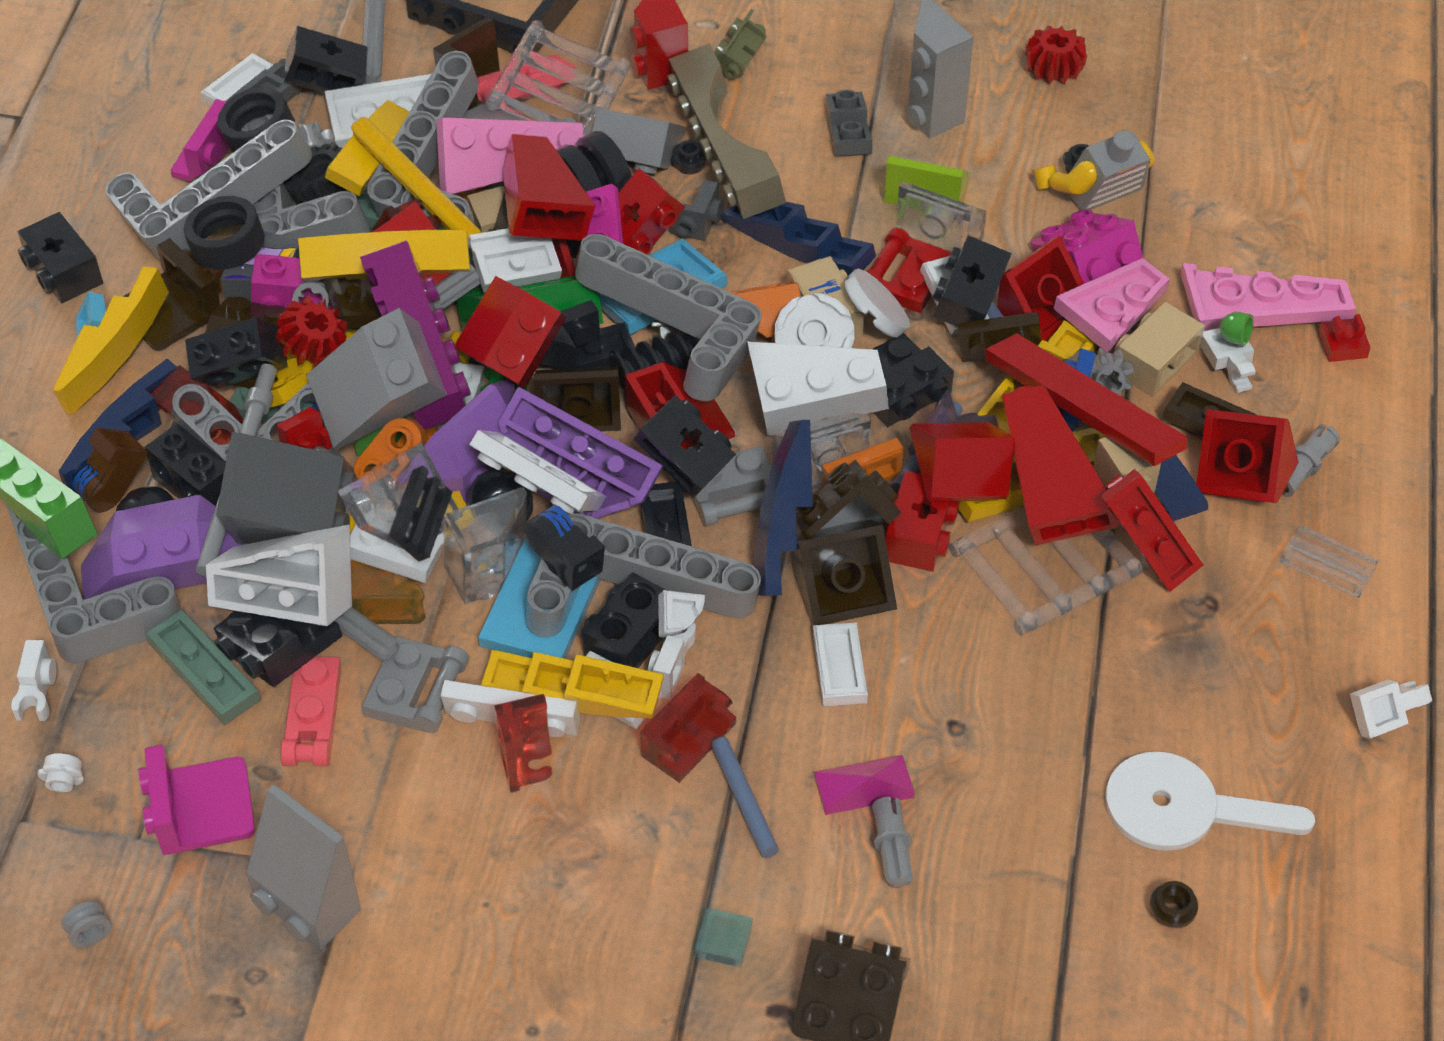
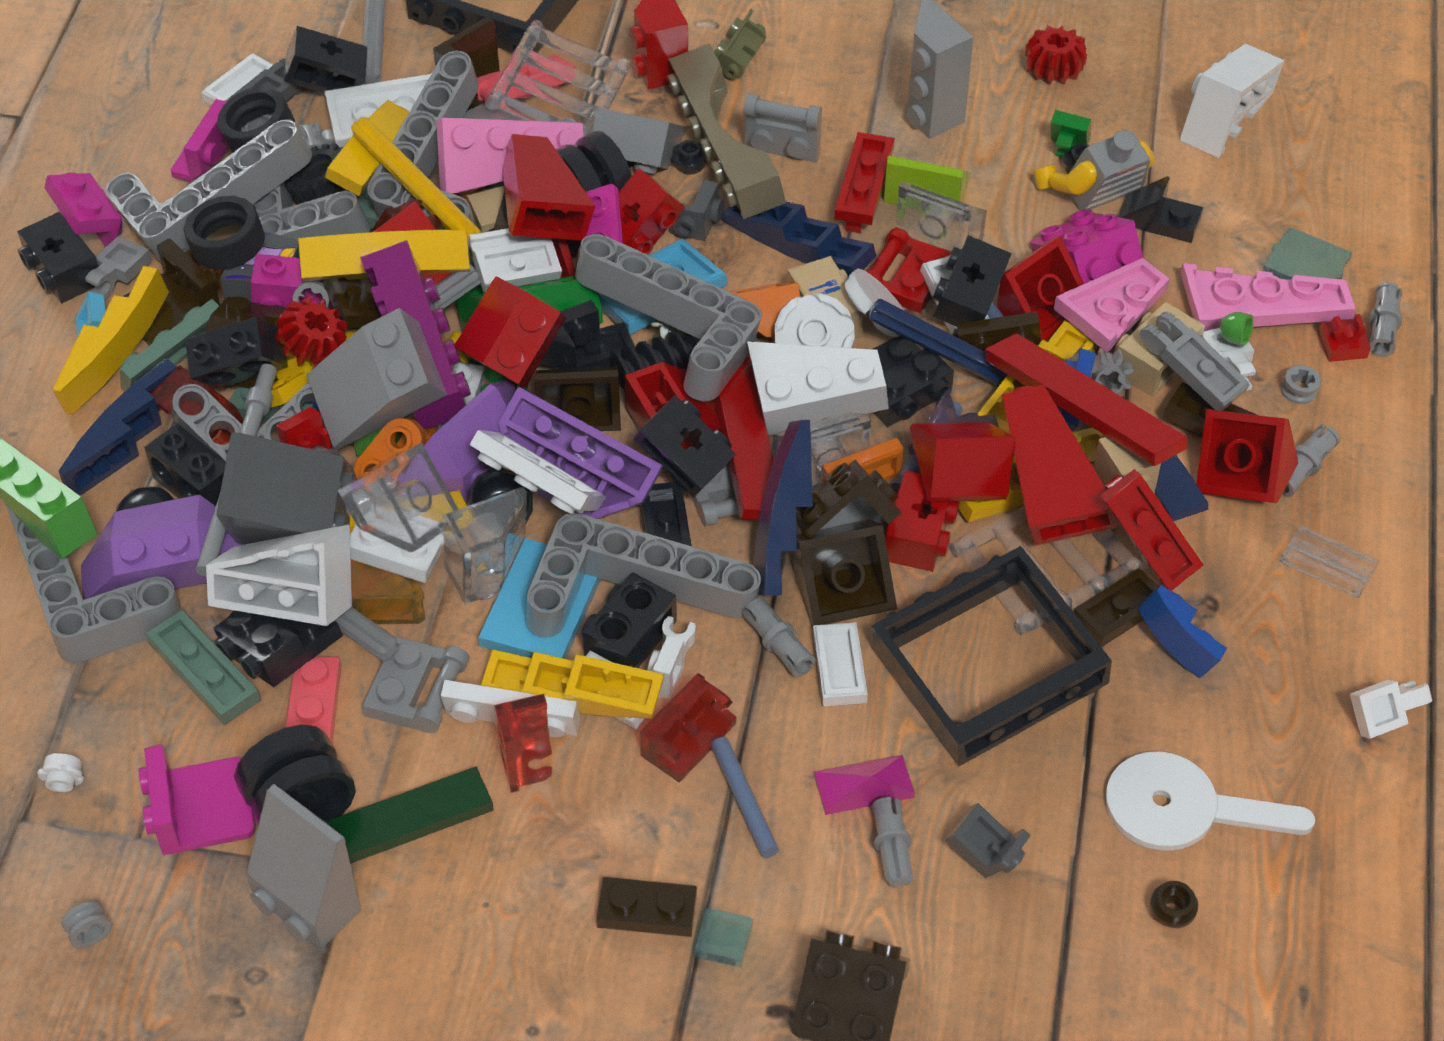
(34, 676): white plate -> none
(84, 205): none -> dark pink bracket
(108, 468): reddish brown leg -> none
(117, 261): none -> light grey plate
(166, 345): none -> sand green plate
(301, 765): none -> black wheel
(413, 814): none -> dark green tile
(425, 518): black tile -> none
(565, 547): black leg -> none
(647, 906): none -> dark brown plate
(678, 611): white tile -> none
(746, 430): none -> red tile
(779, 637): none -> light grey pin
(783, 128): none -> light grey plate
(848, 123): dark grey slope -> none
(863, 181): none -> red plate
(935, 340): none -> dark blue axle
(986, 842): none -> dark grey bracket
(1023, 709): none -> black window
(1069, 131): none -> green tile
(1116, 607): none -> dark brown plate
(1161, 215): none -> black slope
(1171, 624): none -> blue slope
(1194, 360): none -> light grey hinge
(1228, 94): none -> white wedge
(1297, 394): none -> light grey bush
(1306, 256): none -> clear light blue piece
(1385, 319): none -> light grey pin

